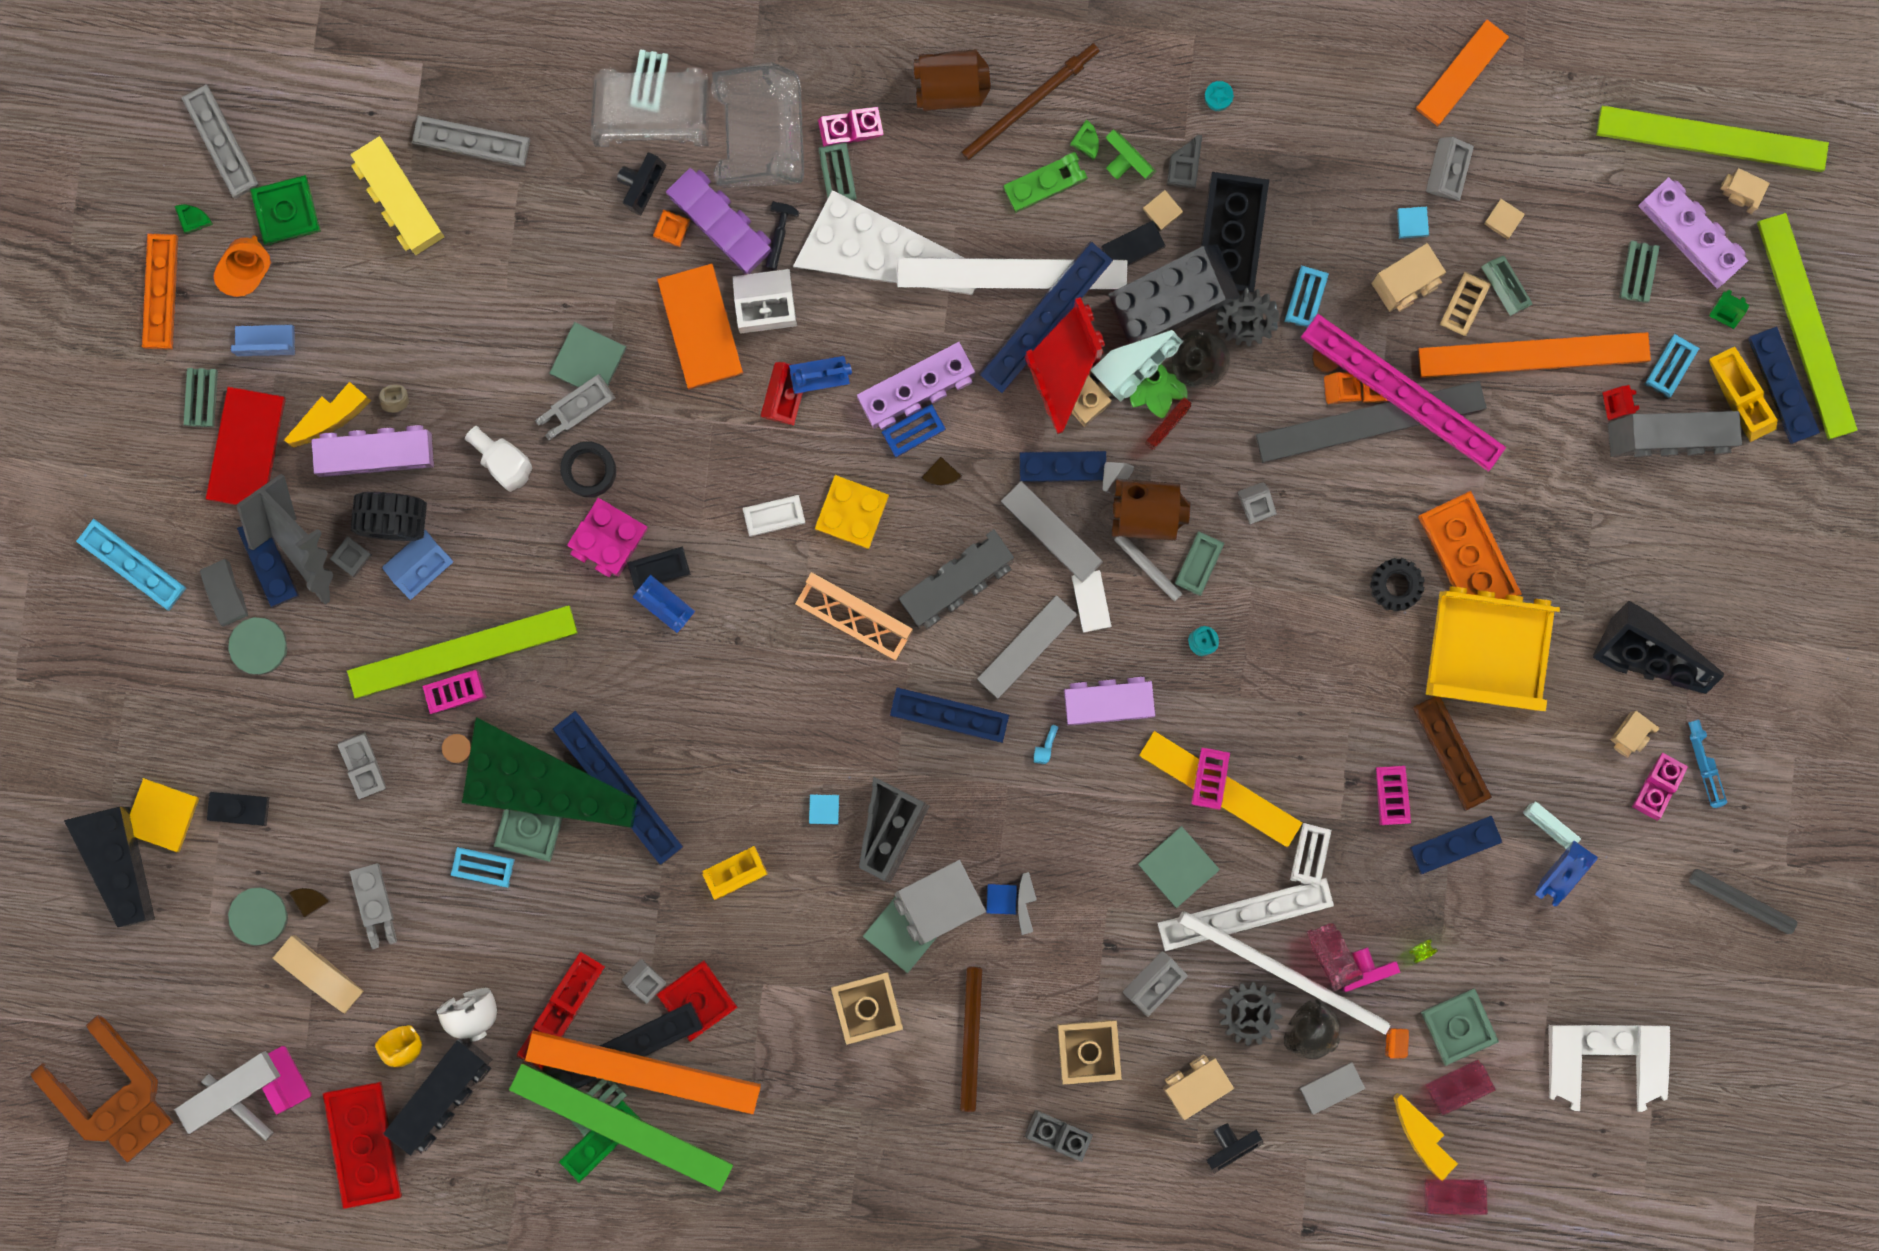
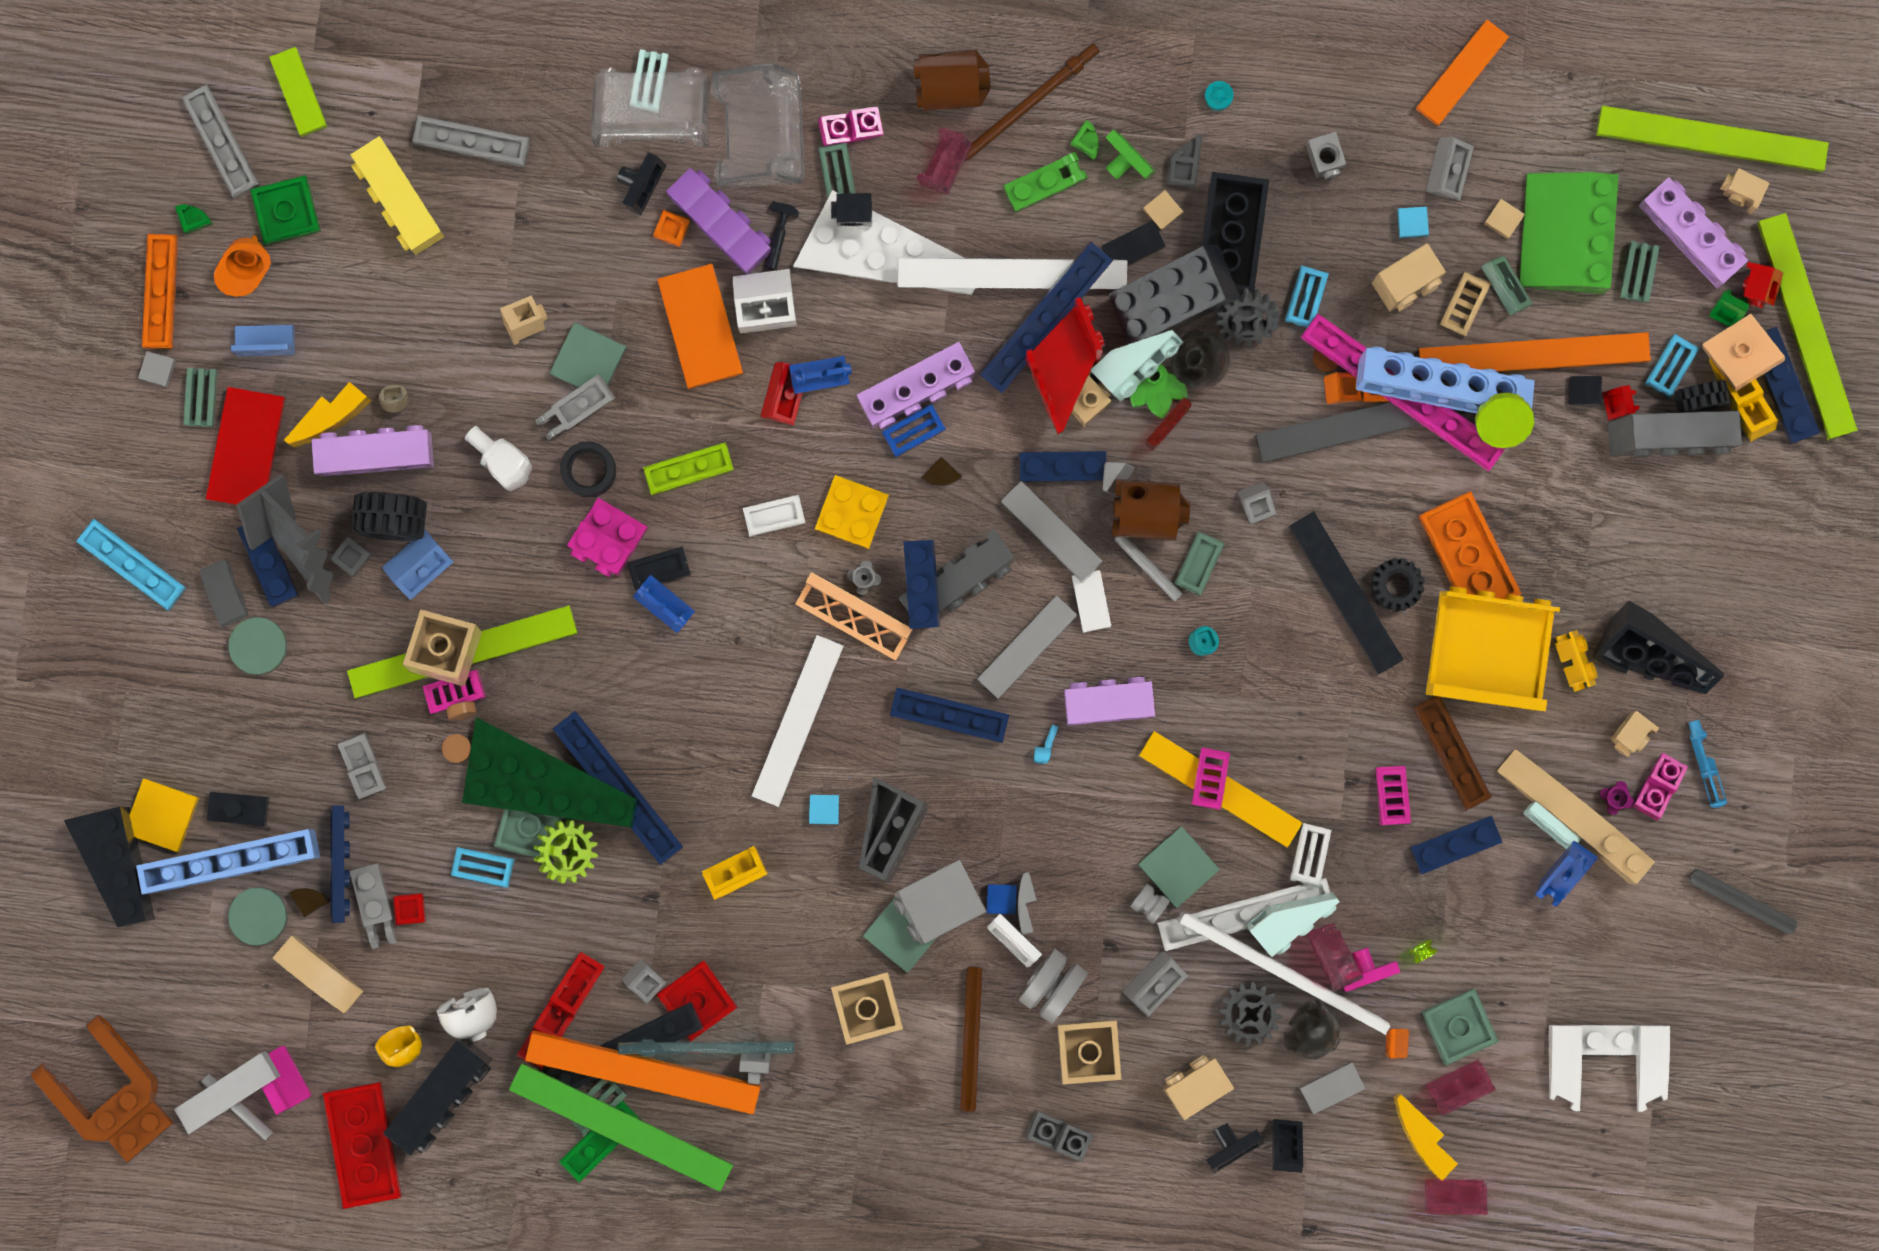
(157, 369): none -> light grey tile
(228, 861): none -> light blue brick
(298, 91): none -> lime tile
(338, 851): none -> dark blue plate
(409, 909): none -> red tile
(442, 648): none -> tan brick
(461, 710): none -> medium nougat tile
(523, 318): none -> tan brick
(564, 863): none -> lime gear
(648, 1047): none -> clear light blue bar
(688, 468): none -> lime tile
(755, 1065): none -> light grey tile
(797, 721): none -> white tile
(852, 209): none -> black brick
(864, 569): none -> light grey plate
(921, 584): none -> dark blue plate
(945, 161): none -> clear pink hinge
(1014, 941): none -> white tile
(1049, 983): none -> light grey wheel
(1151, 904): none -> light grey wheel
(1285, 921): none -> light aqua slope
(1287, 1145): none -> black tile
(1330, 144): none -> light grey brick
(1346, 593): none -> black tile
(1457, 396): none -> light blue brick
(1504, 420): none -> lime tile
(1569, 231): none -> bright green slope
(1581, 670): none -> yellow hinge
(1585, 391): none -> black slope
(1593, 829): none -> tan slope
(1624, 801): none -> magenta plate
(1702, 397): none -> black tyre
(1743, 352): none -> light nougat plate
(1761, 285): none -> red brick

